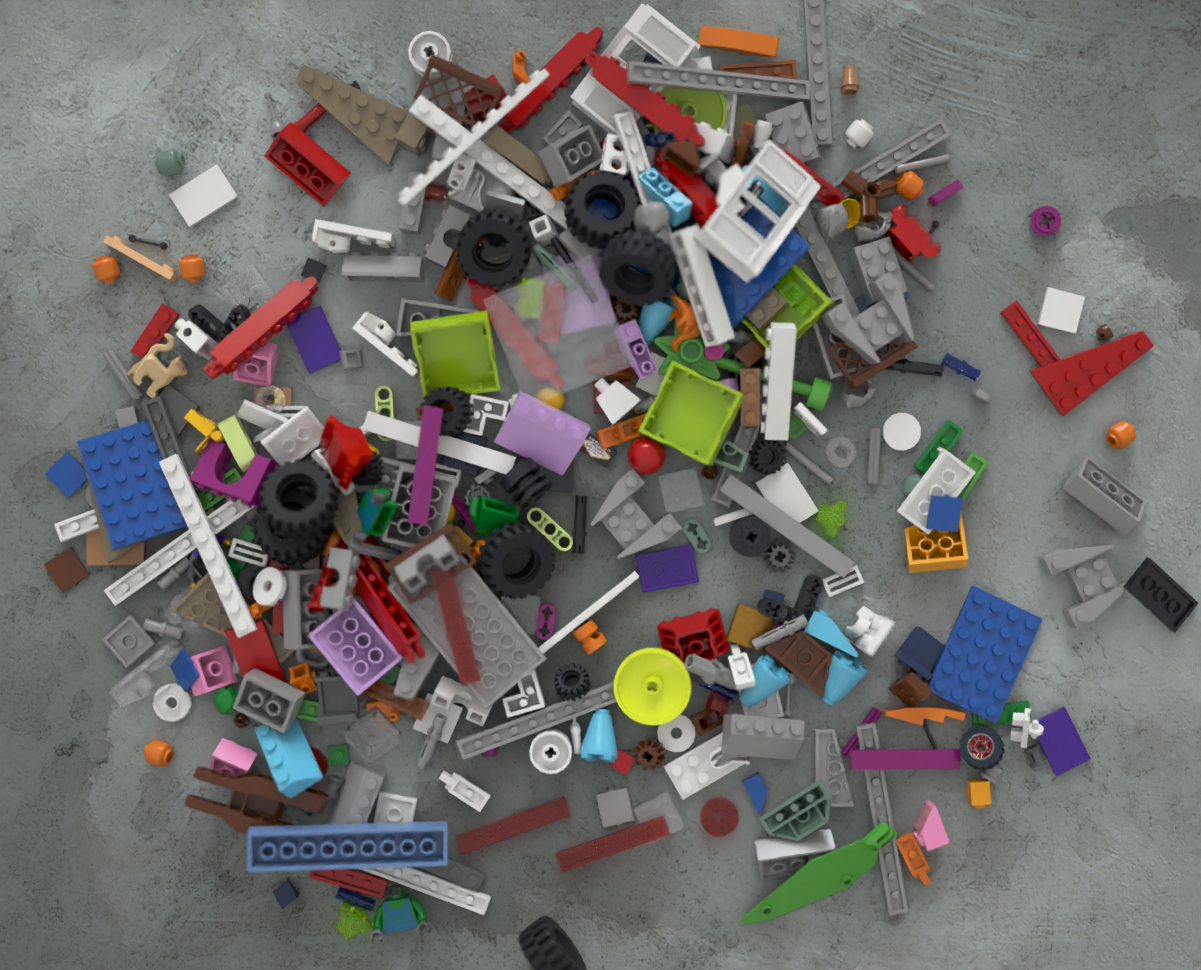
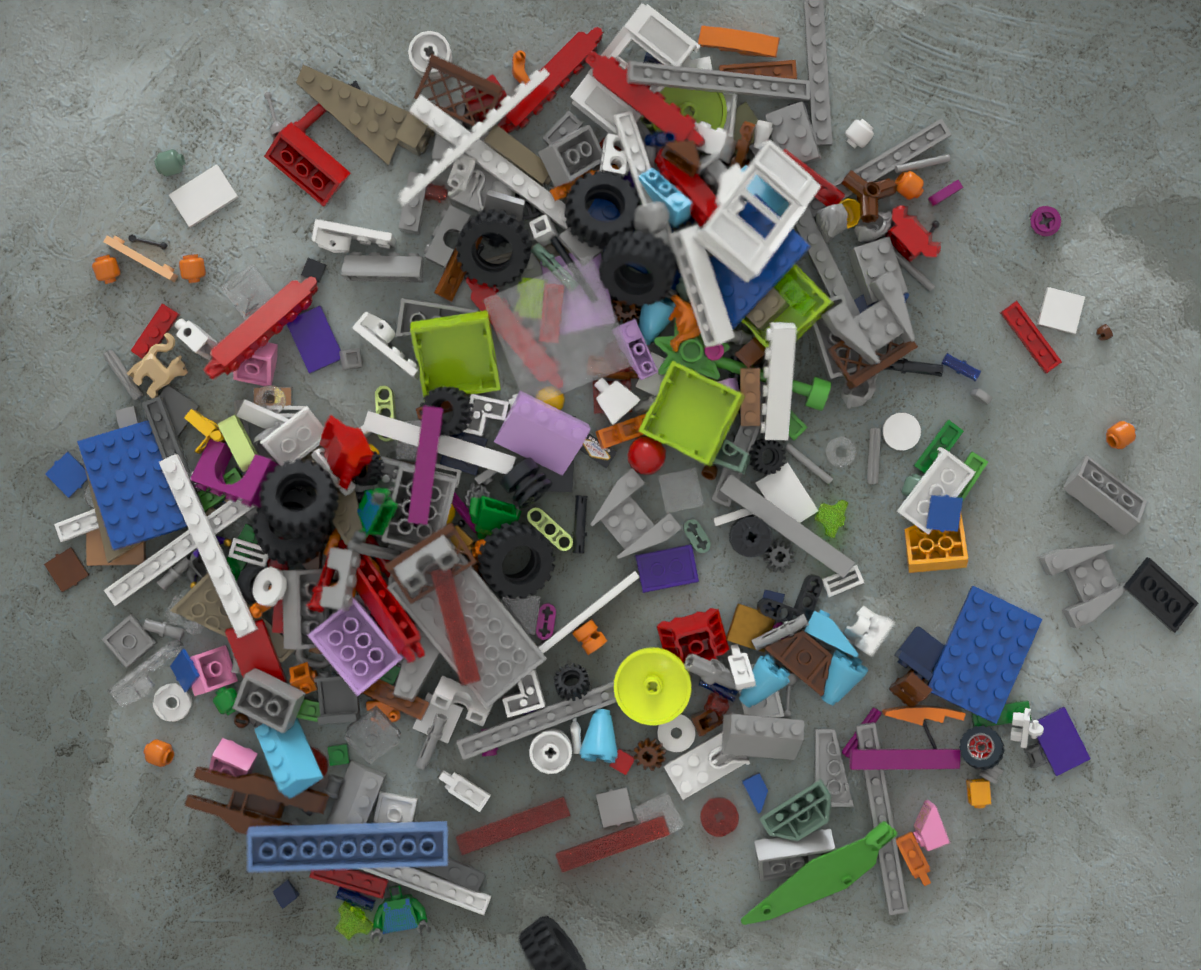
(199, 314): black beam -> none
(756, 190): black tile -> none
(808, 419): white tile -> none
(849, 81): medium nougat cone -> none
(1083, 373): red wing -> none

